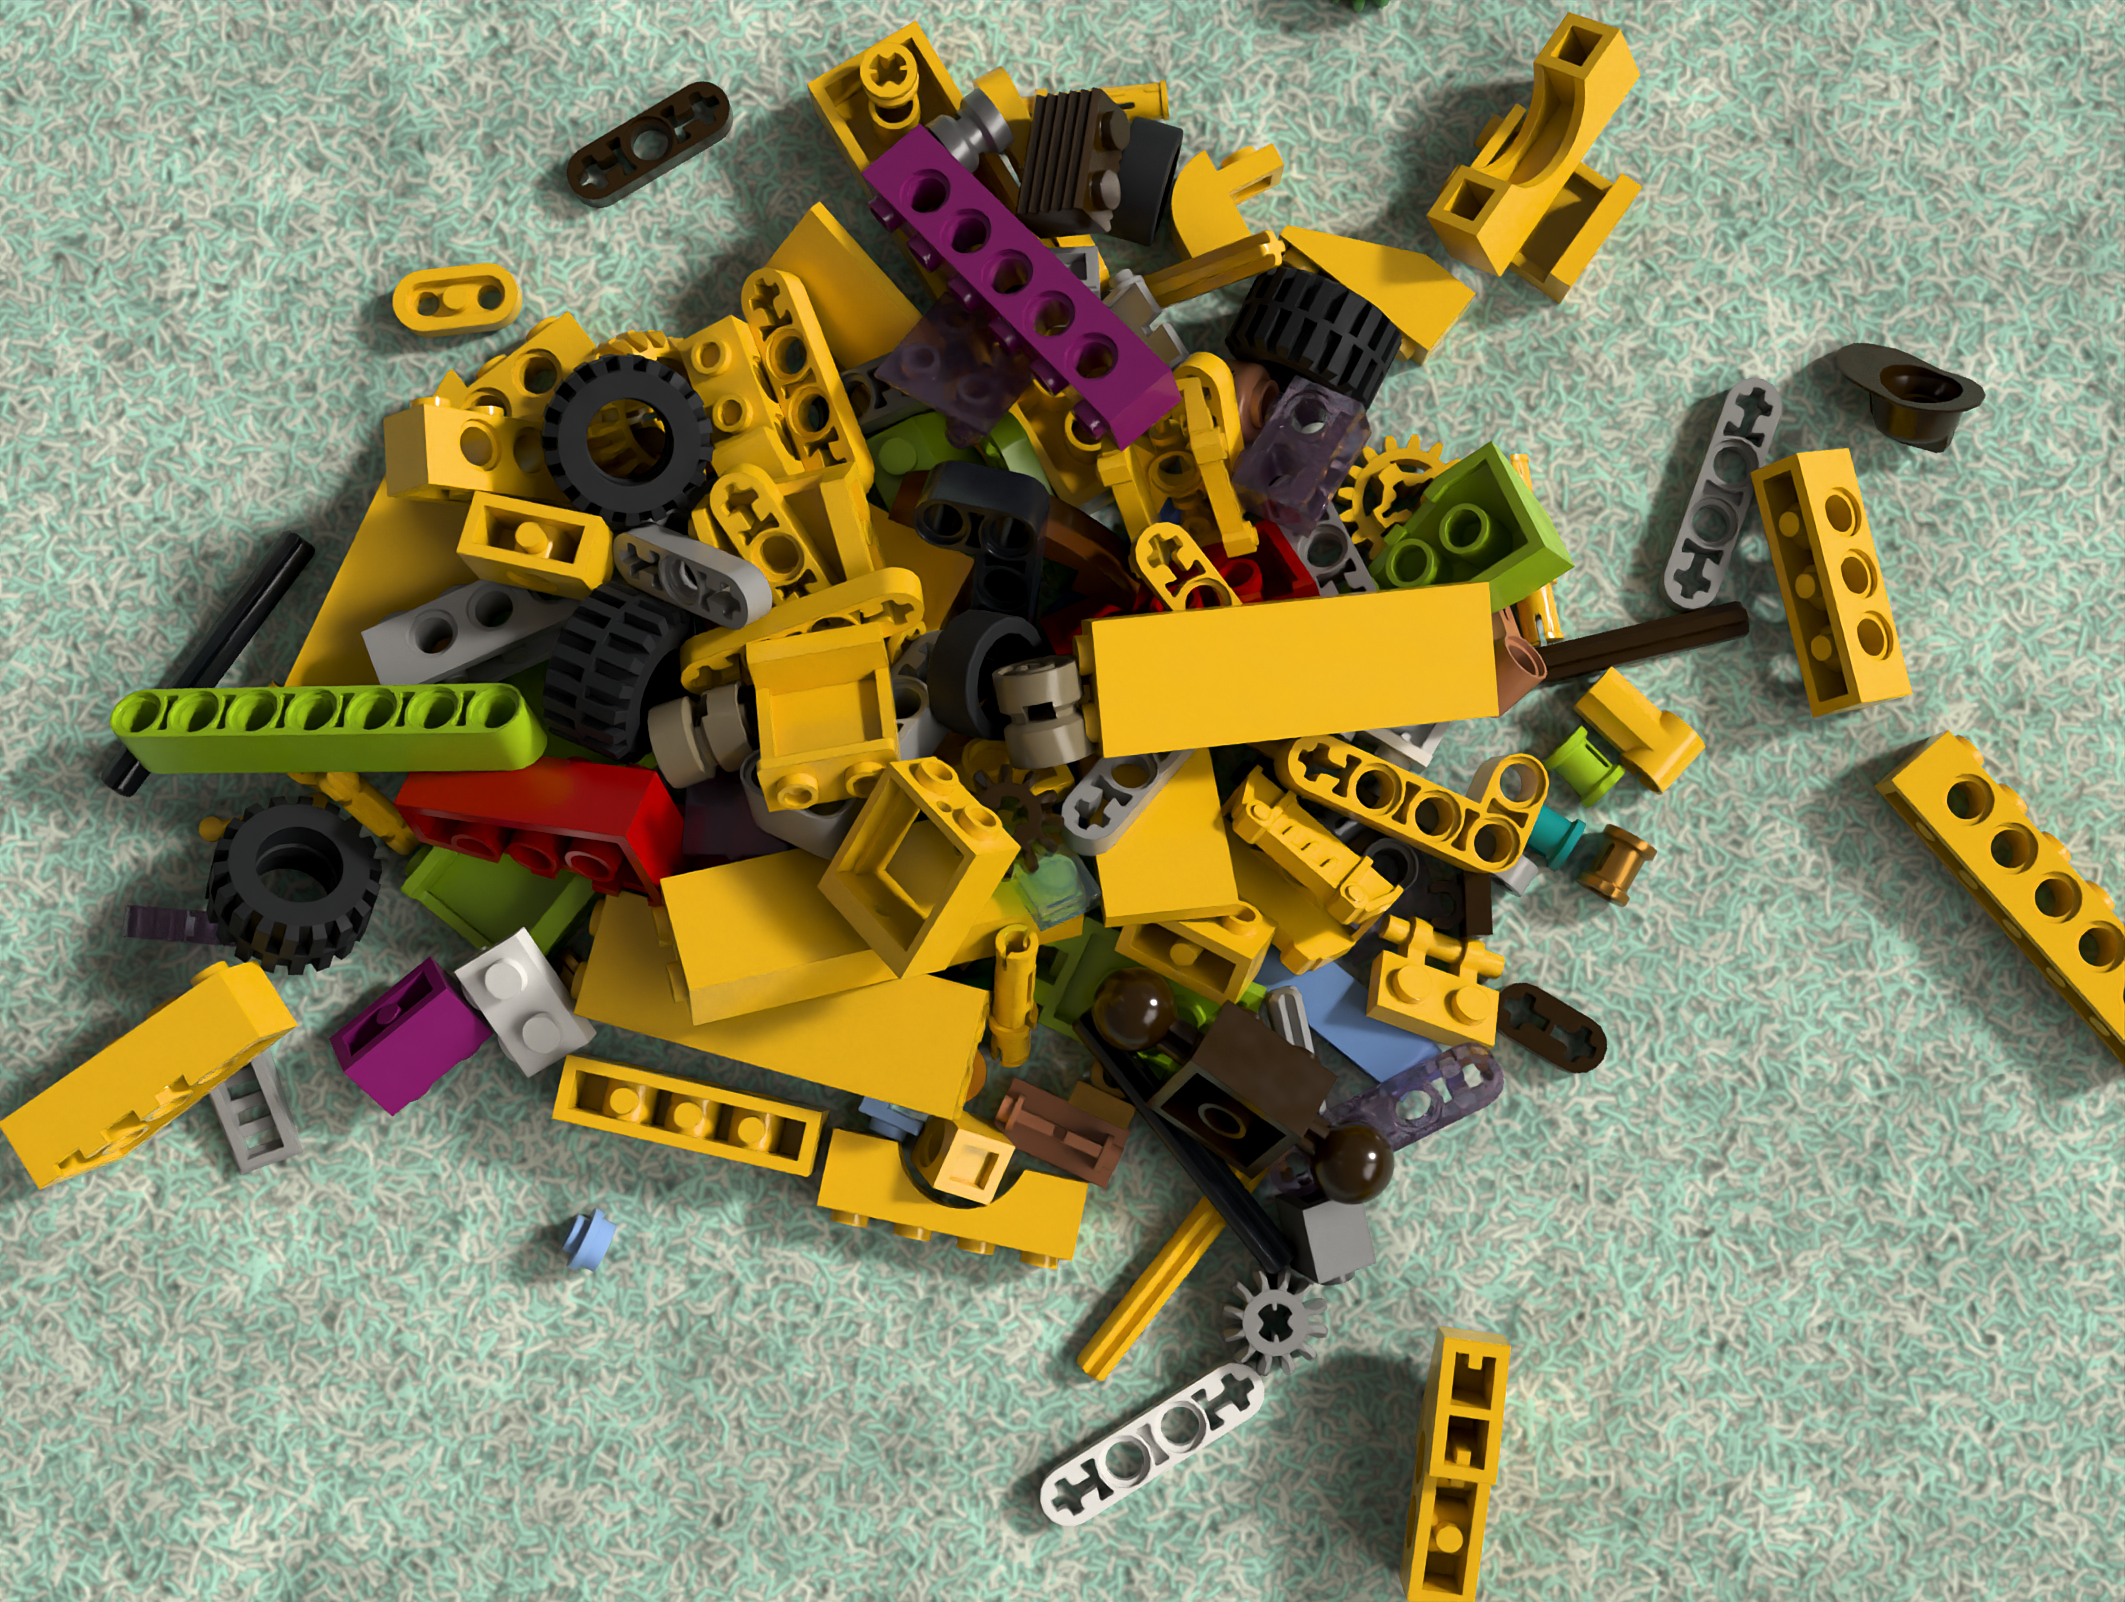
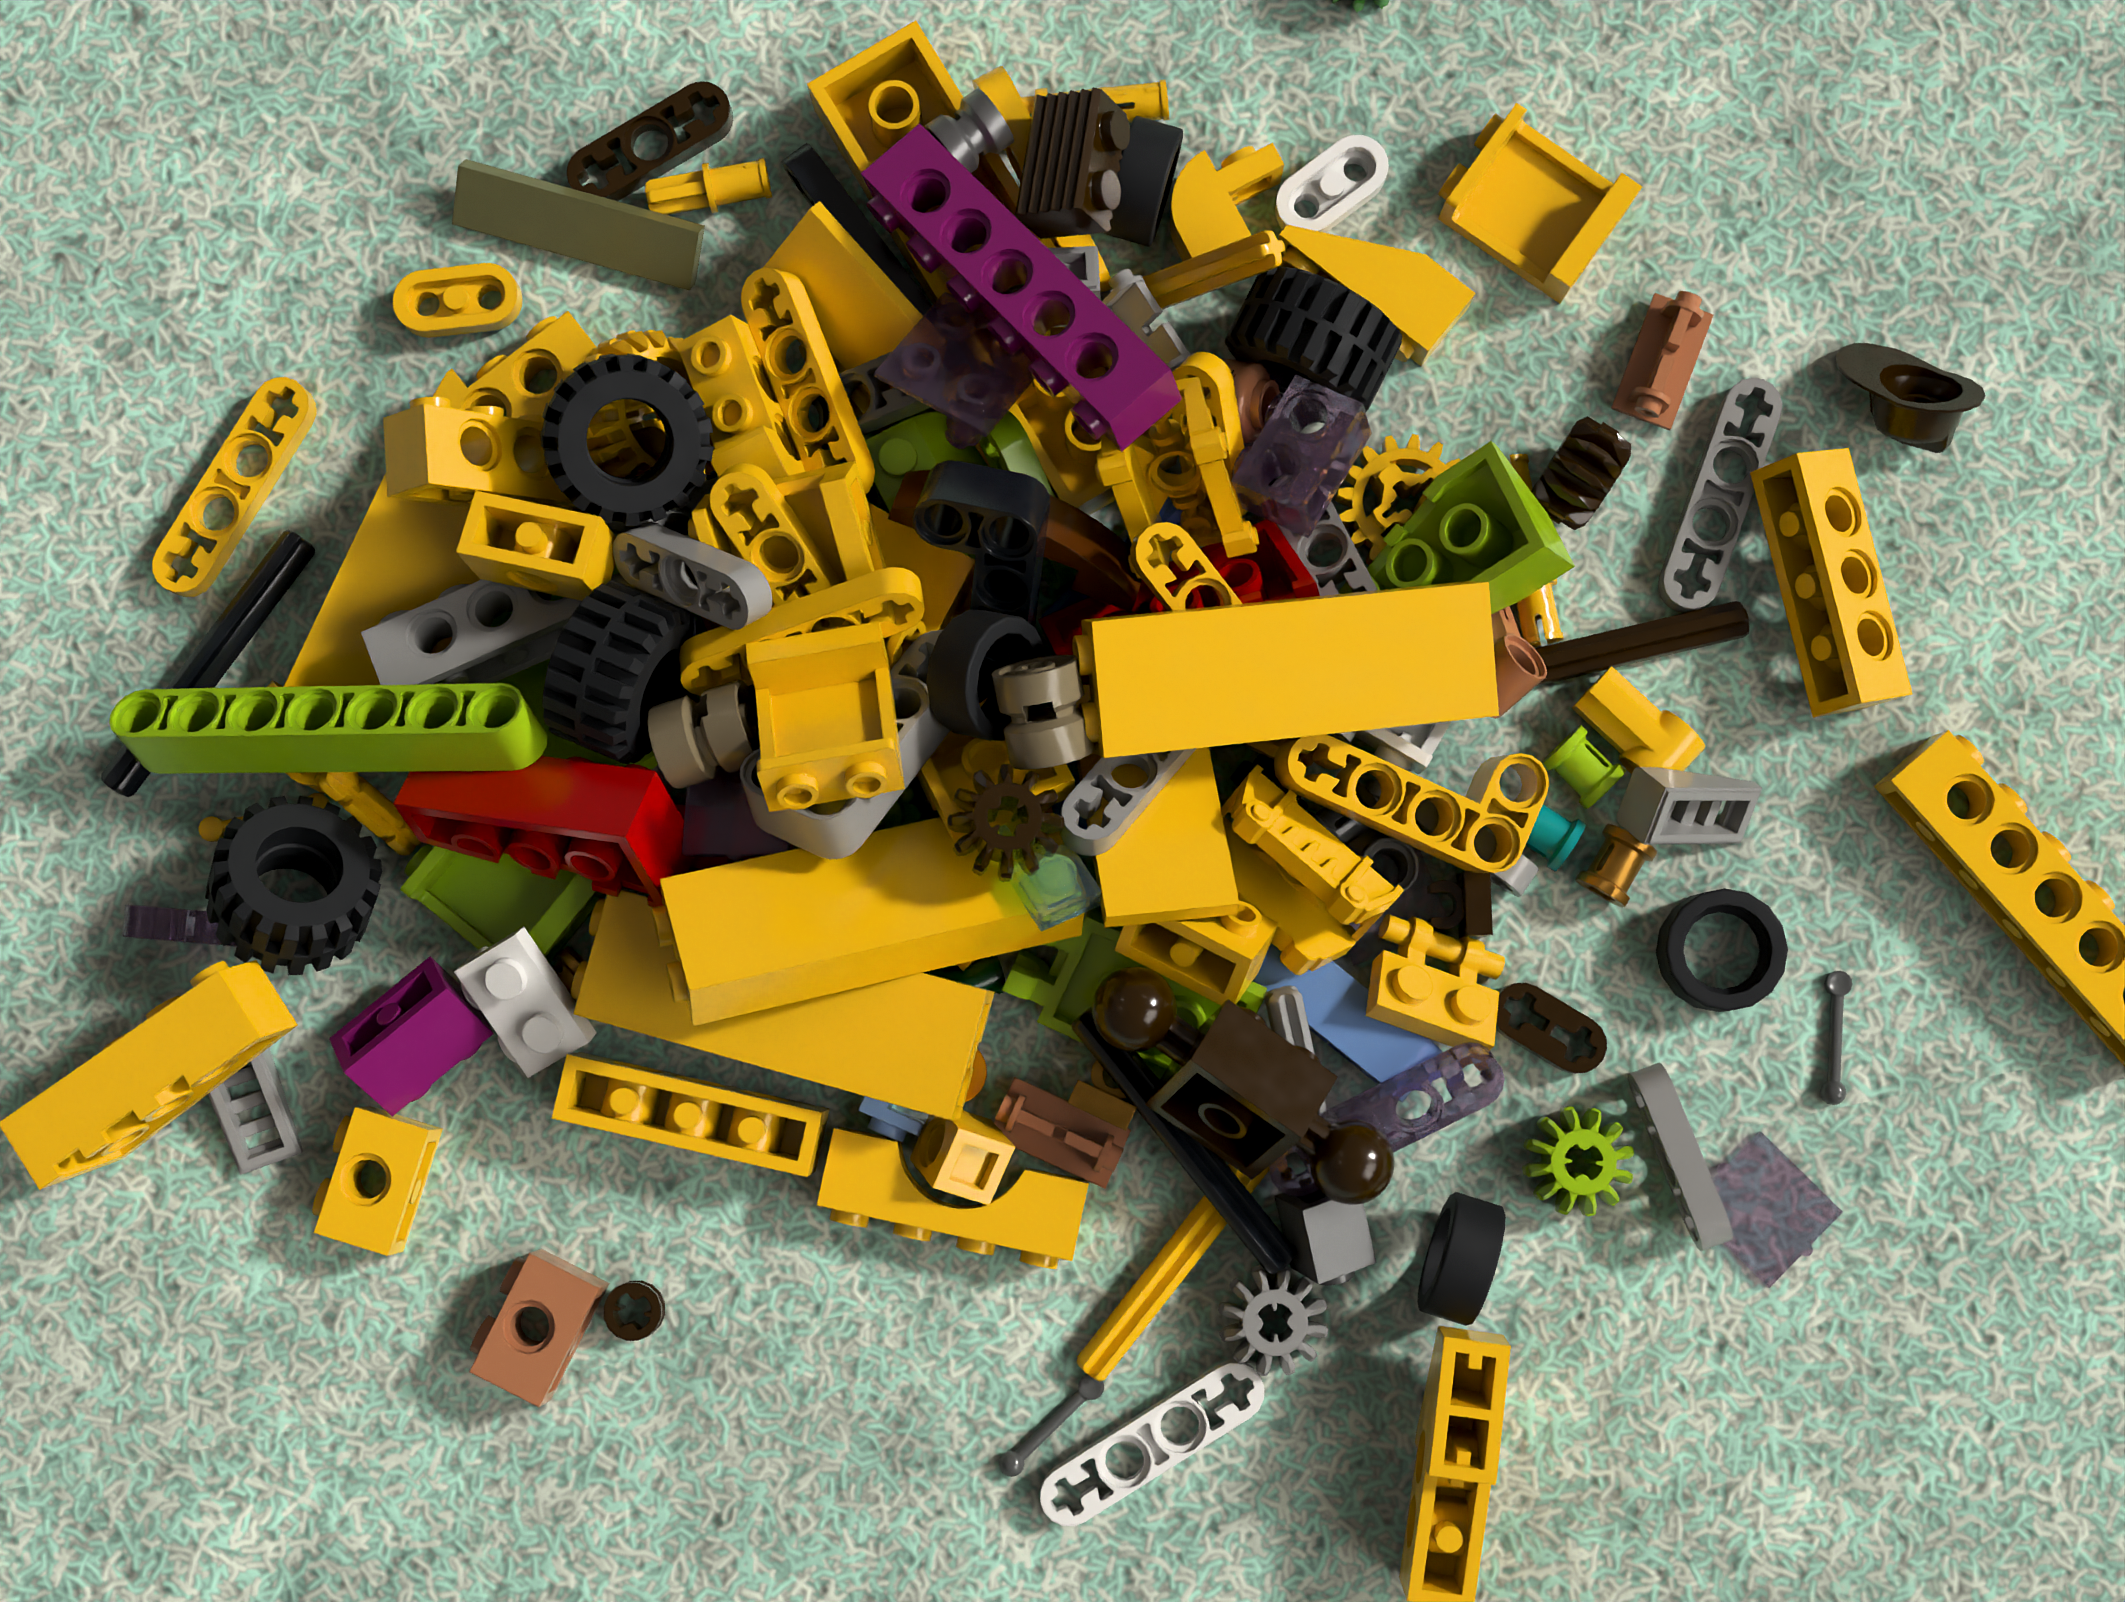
(224, 481): none -> yellow beam
(405, 1153): none -> yellow brick
(530, 1366): none -> nougat brick
(577, 224): none -> olive tile
(588, 1240): light blue plate -> none
(633, 1331): none -> dark brown bush
(708, 188): none -> yellow axle
(819, 184): none -> black beam
(875, 902): yellow window -> none
(888, 55): yellow bush -> none
(1012, 1462): none -> dark grey hinge
(1013, 1007): yellow pin -> none
(1328, 188): none -> white plate
(1461, 1259): none -> black tyre
(1575, 92): yellow arch -> none
(1576, 1185): none -> lime gear
(1582, 472): none -> dark brown gear
(1663, 359): none -> nougat hinge
(1680, 1157): none -> light grey beam
(1697, 799): none -> light grey slope
(1770, 941): none -> black tyre
(1771, 1209): none -> clear purple piece
(1837, 985): none -> dark grey hinge

